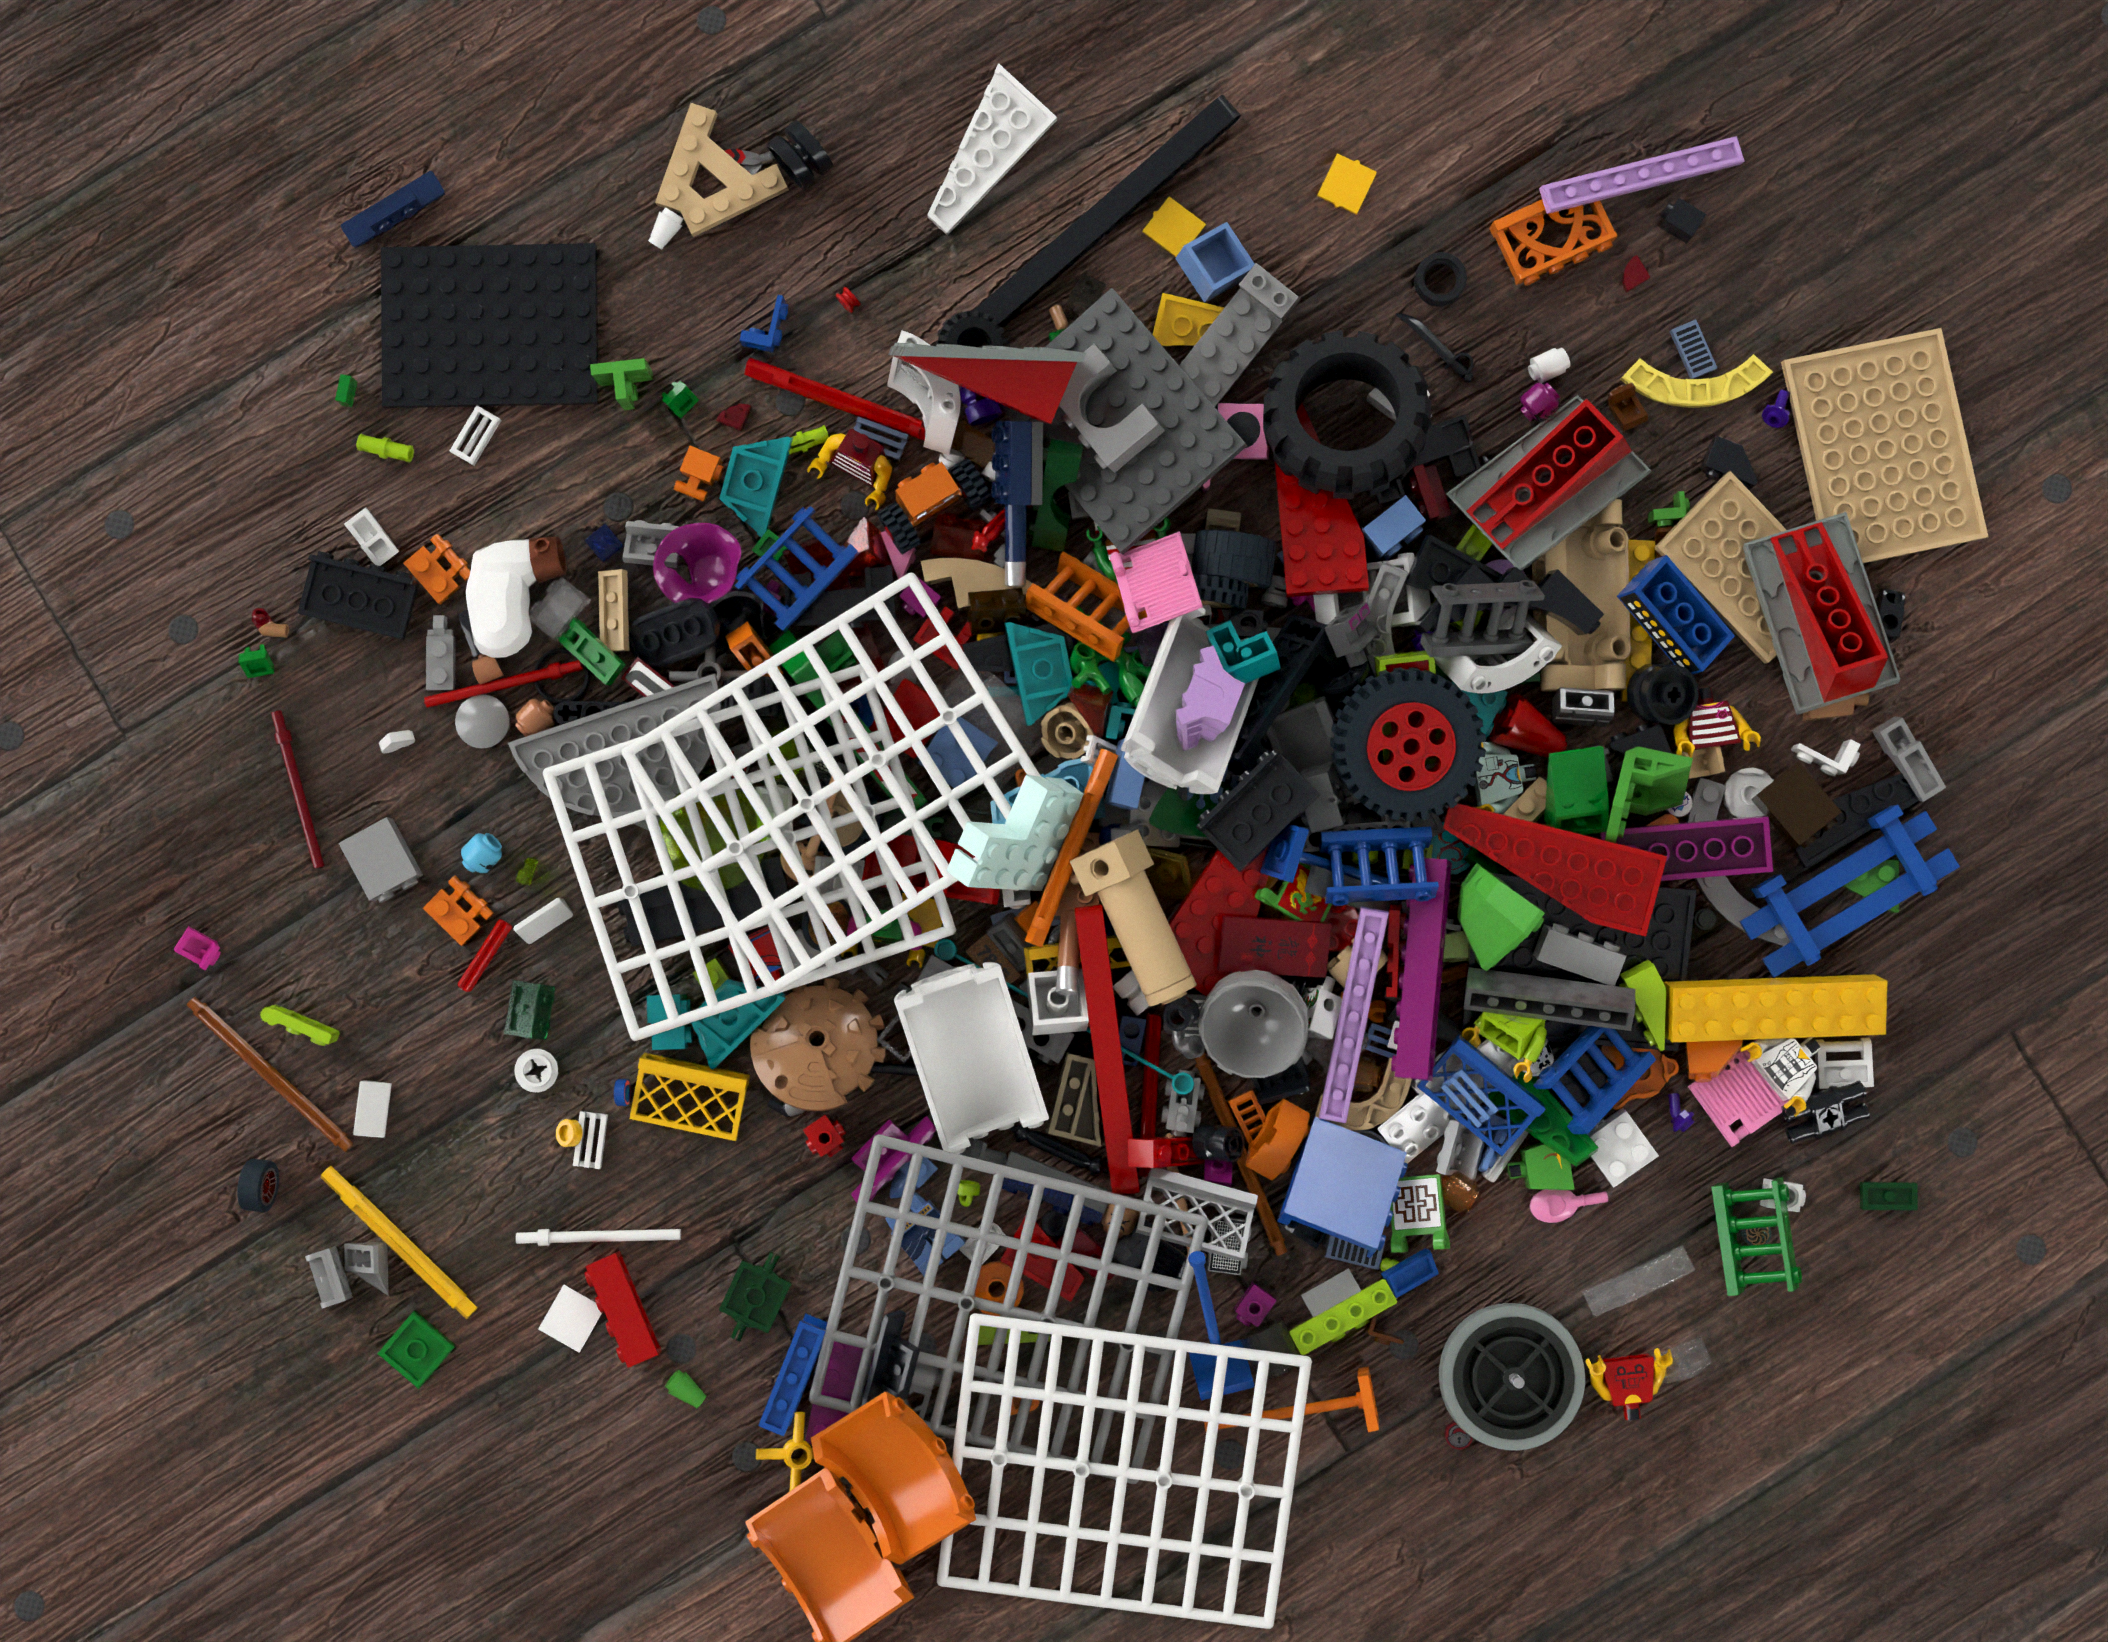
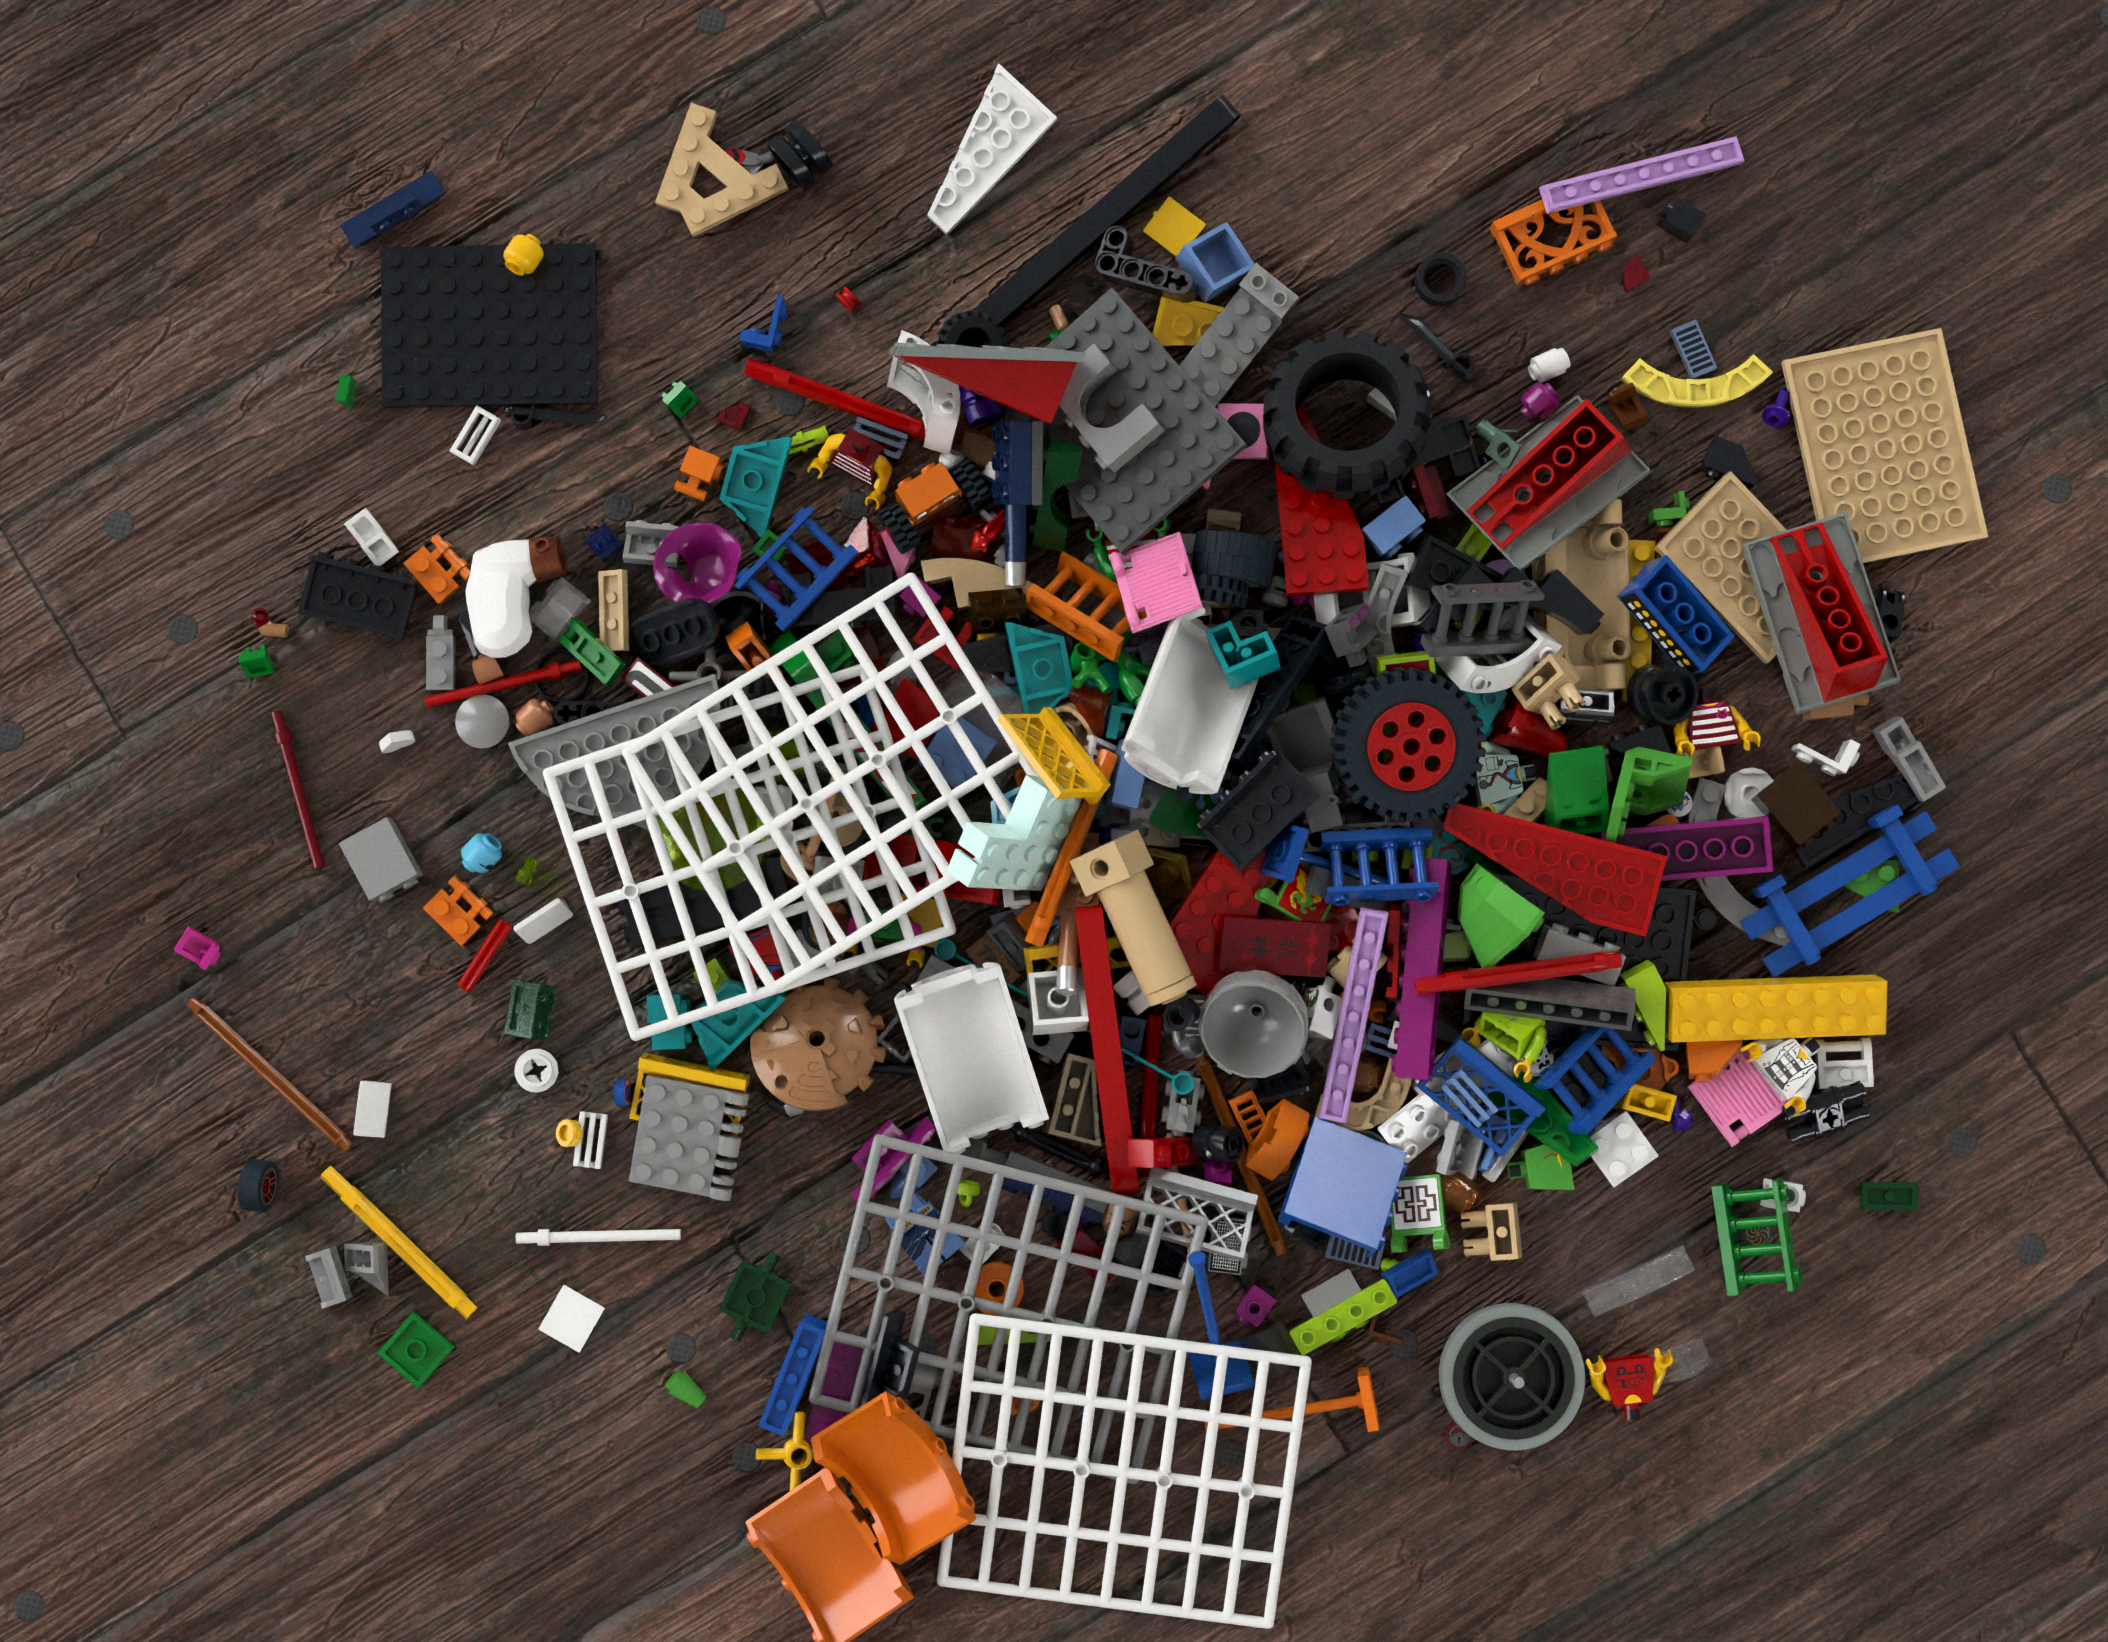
(300, 1024): lime hinge -> none
(385, 448): lime pin -> none
(523, 254): none -> yellow head
(549, 415): none -> black sword
(623, 375): bright green bracket -> none
(623, 1309): red brick -> none
(665, 227): white cone -> none
(683, 1135): none -> light grey hinge
(833, 1129): red brick -> none
(1042, 1268): red wing -> none
(1068, 755): none -> yellow fence
(1148, 270): none -> black beam
(1208, 701): lavender slope -> none
(1347, 184): yellow piece -> none
(1499, 441): none -> sand green bracket
(1503, 1232): none -> tan brick
(1518, 972): none -> red piece
(1546, 685): none -> tan brick
(1560, 1205): bright pink piece -> none
(1648, 1102): none -> yellow slope

